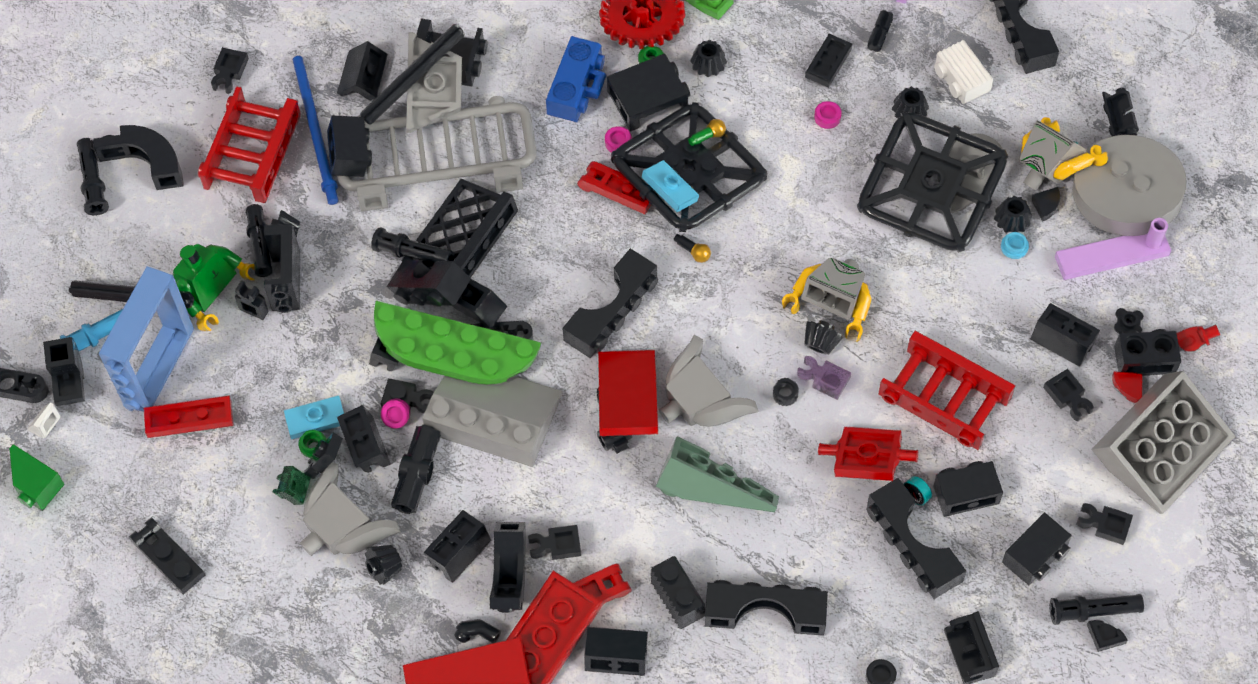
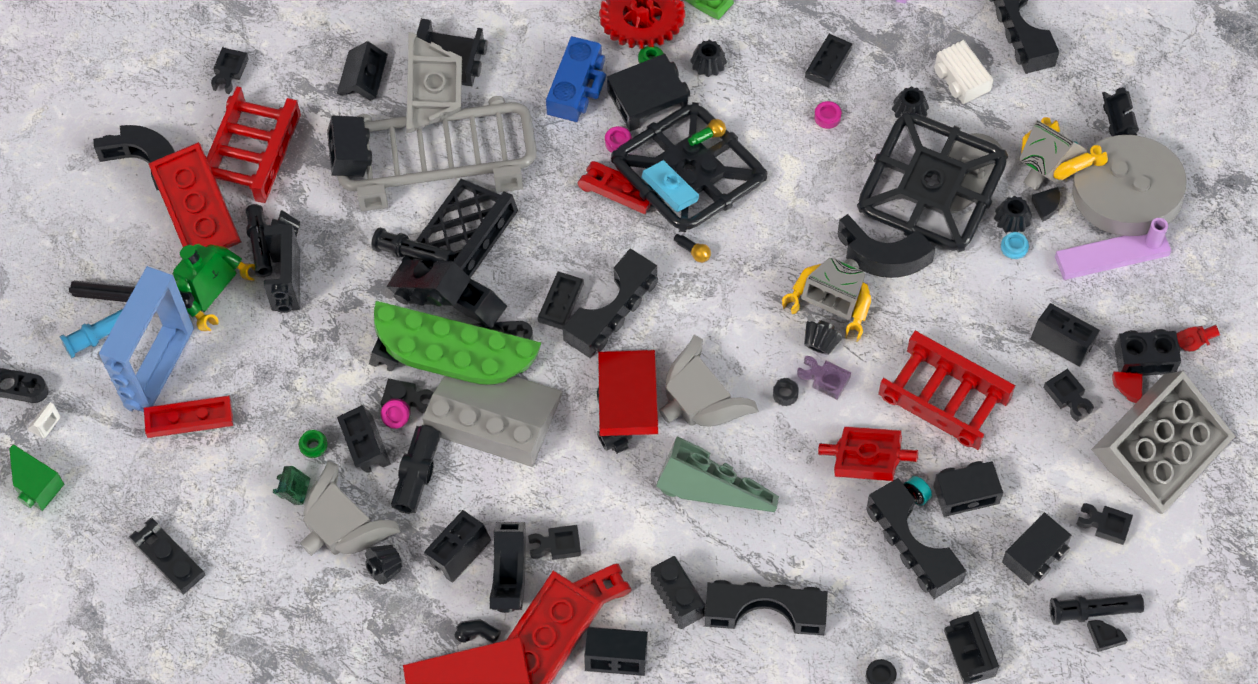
(66, 370): black brick -> none
(92, 186): black pin -> none
(194, 198): none -> red tile
(251, 301): black plate -> none
(314, 416): medium azure plate -> none
(323, 455): black plate -> none
(328, 185): blue bar -> none
(412, 74): black axle -> none
(560, 300): none -> black plate
(879, 32): black piece -> none
(882, 258): none -> black arch
(1122, 316): black plate -> none

